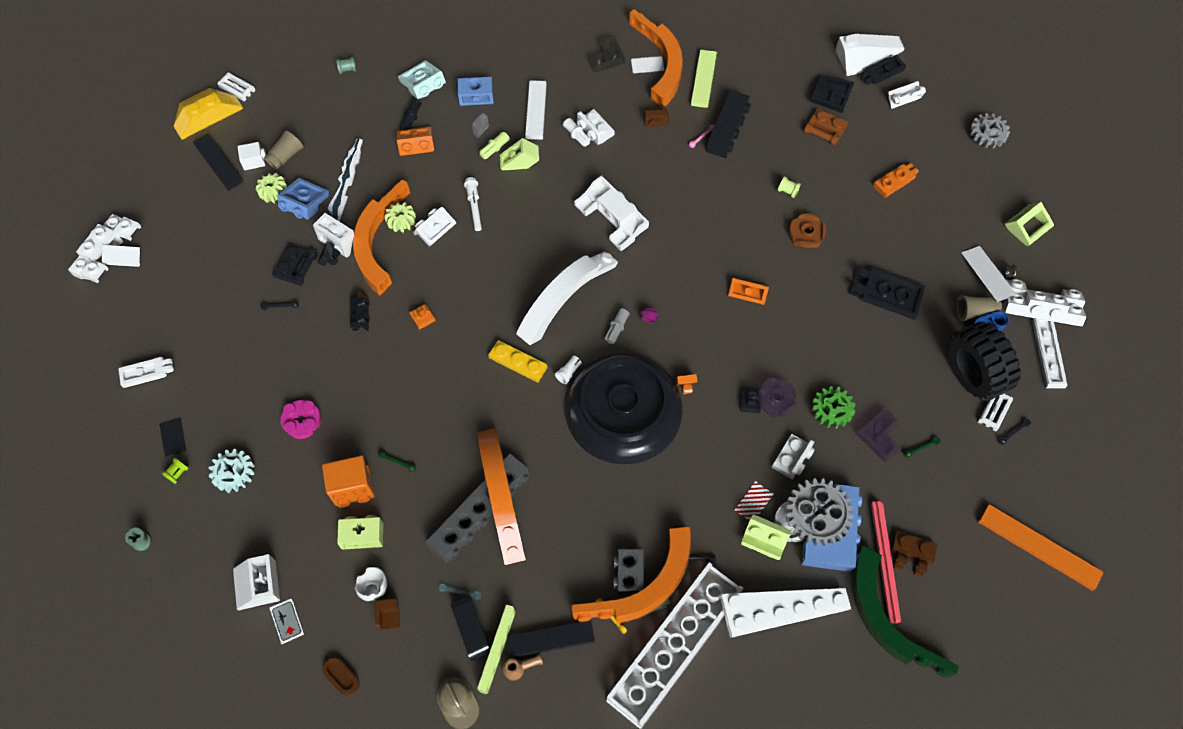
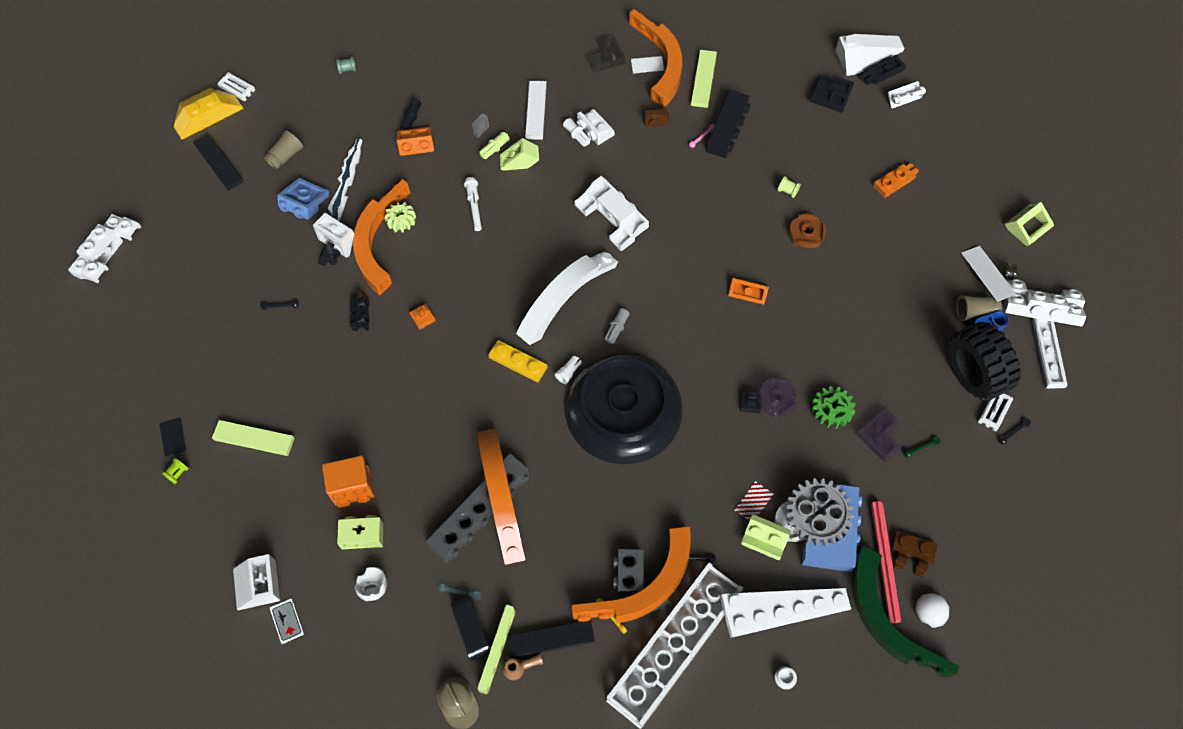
(120, 255): white sticker -> none
(138, 539): sand green bush -> none
(145, 371): white hinge -> none
(241, 467): light aqua gear -> none
(251, 155): white brick -> none
(253, 438): none -> yellowish green tile
(270, 187): yellowish green gear -> none
(289, 263): black plate -> none
(293, 411): dark pink plate -> none
(341, 676): reddish brown tile -> none
(387, 614): reddish brown panel -> none
(412, 467): dark green hinge -> none
(422, 79): light aqua plate -> none
(435, 226): white bracket -> none
(475, 91): medium blue brick -> none
(649, 315): magenta plate -> none
(686, 382): orange tile -> none
(785, 677): none -> white plate
(792, 456): white bracket -> none
(827, 123): dark orange plate -> none
(888, 291): black tile -> none
(932, 610): none -> white hair
(989, 130): light grey gear -> none
(1041, 547): orange tile -> none

